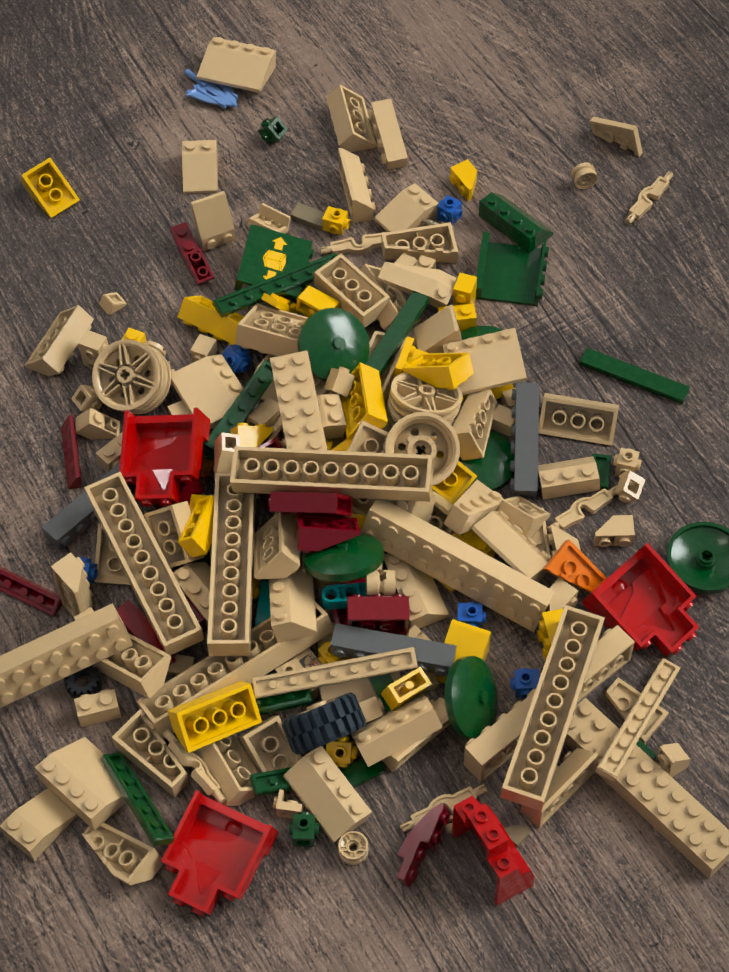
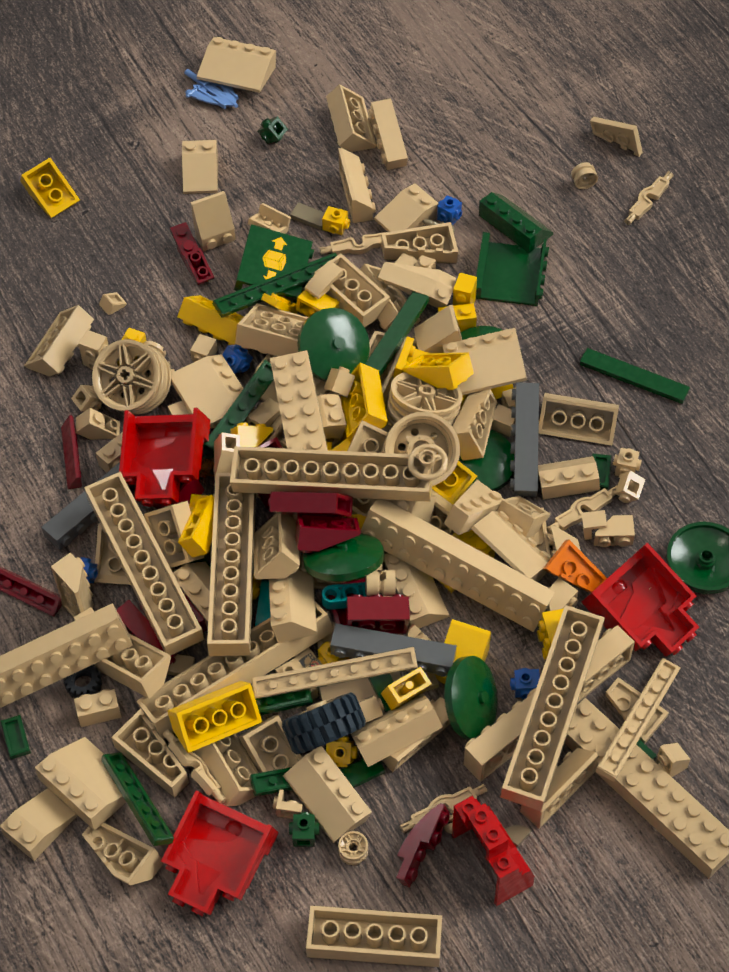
(15, 737): none -> dark green tile
(322, 280): none -> tan slope
(374, 936): none -> tan brick
(427, 453): none -> tan piece
(464, 178): yellow slope -> none
(471, 614): blue brick -> none
(593, 520): none -> tan panel

